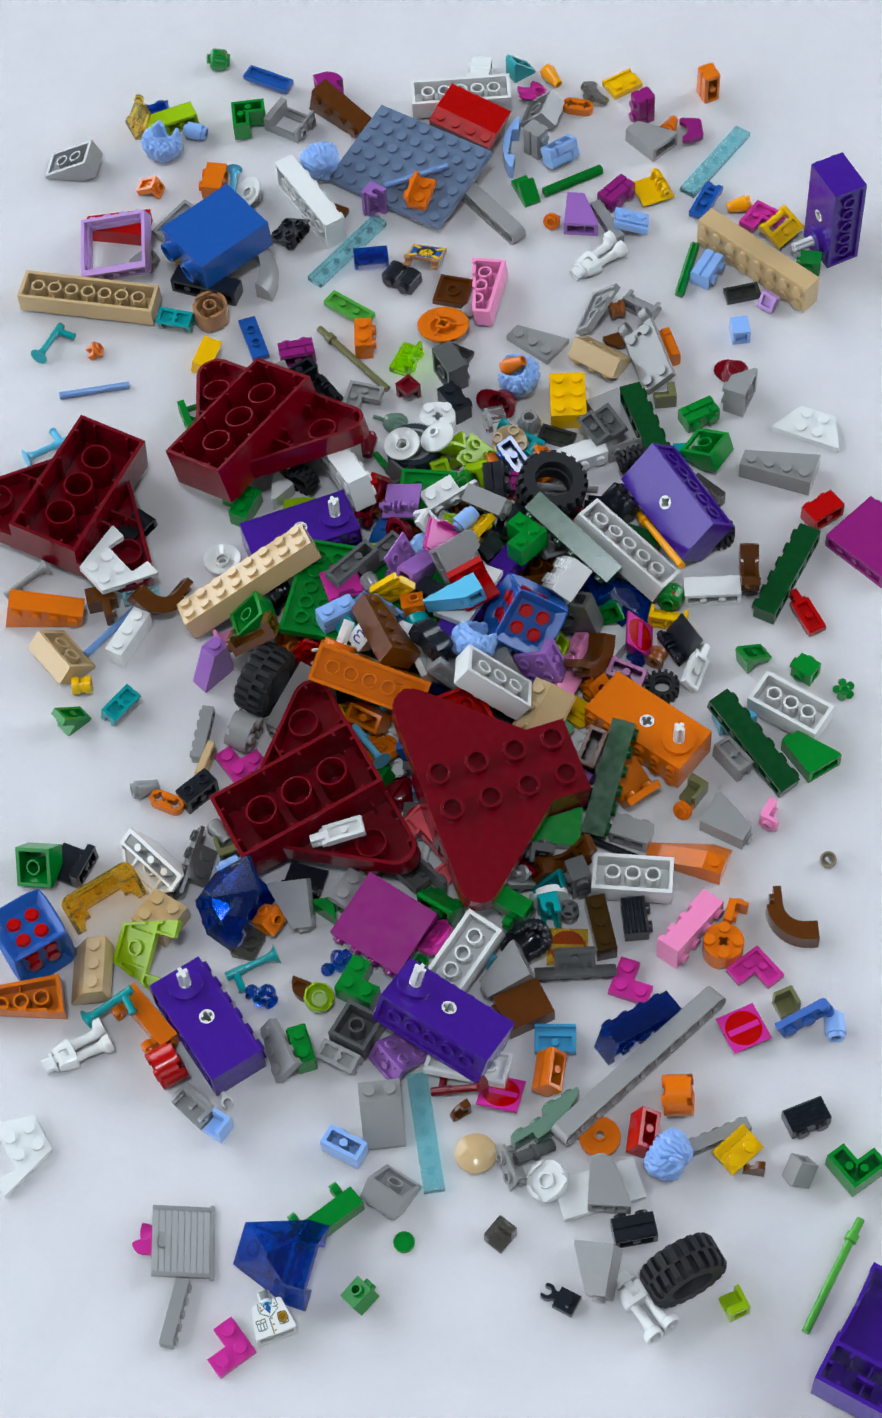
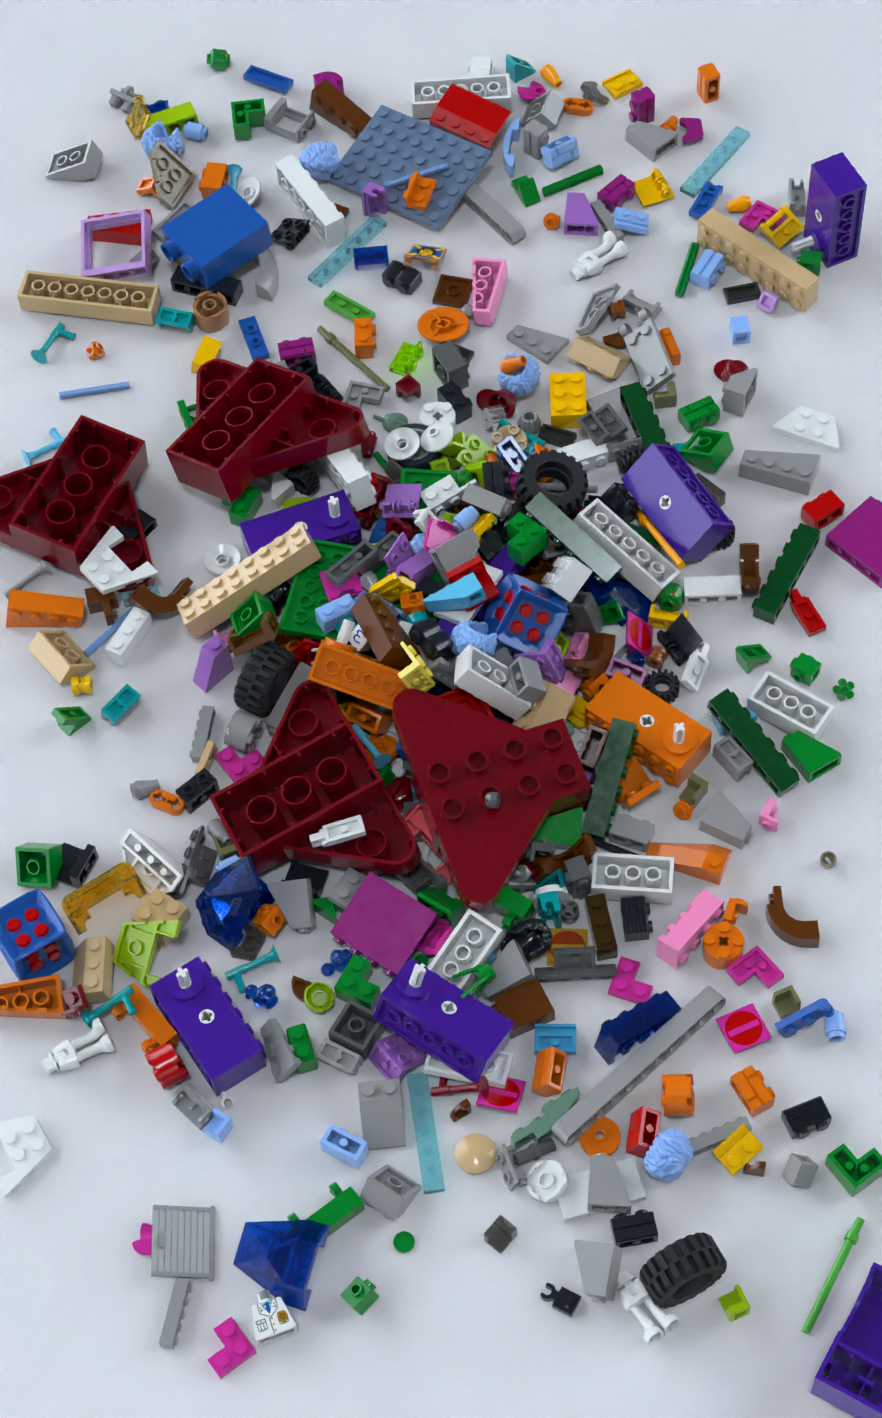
(74, 1001): none -> dark red bracket
(124, 96): none -> light grey hips
(170, 175): none -> dark tan plate
(415, 674): none -> light yellow bracket
(483, 976): none -> green plant
(492, 799): none -> dark grey hinge
(526, 679): none -> light grey brick
(752, 1091): none -> orange brick
(796, 198): none -> light grey hinge

